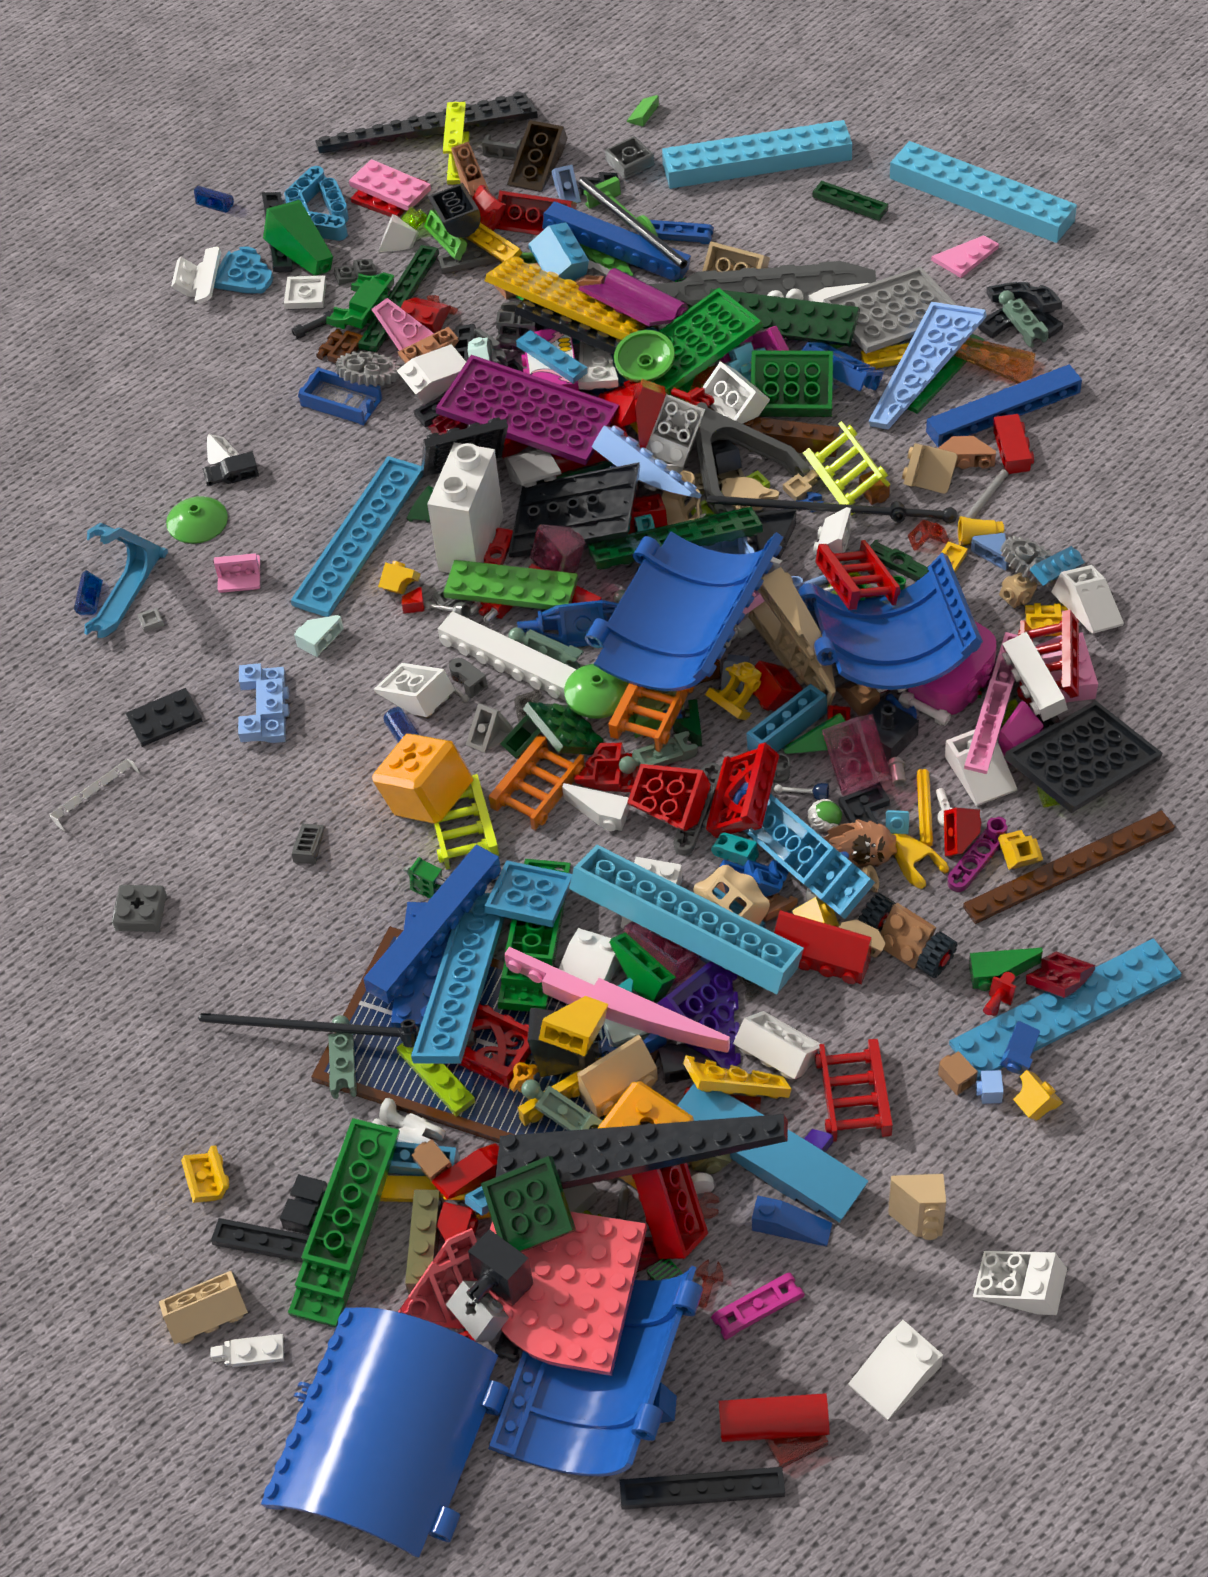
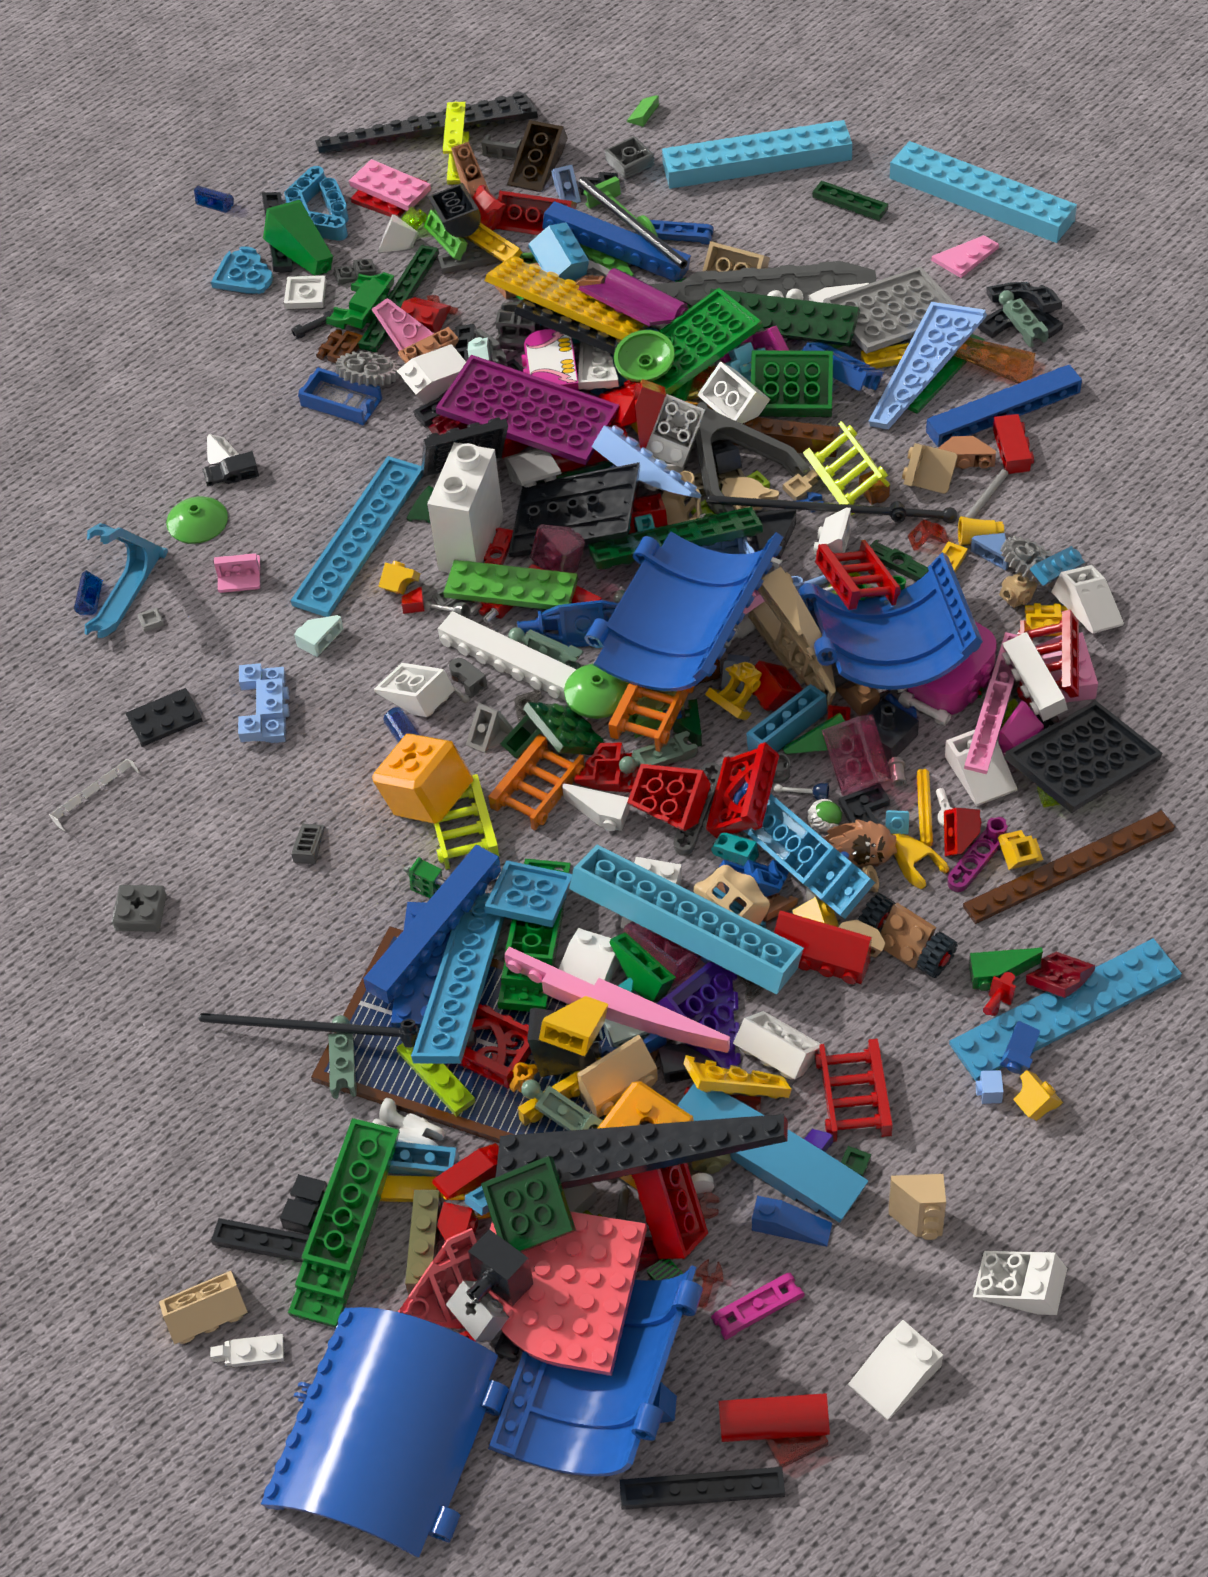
(199, 279): white plate -> none
(205, 1175): yellow bracket -> none
(431, 1159): medium nougat brick -> none
(552, 356): dark azure plate -> none
(694, 396): red arm -> none
(856, 1160): none -> dark green plate
(957, 1072): medium nougat brick -> none

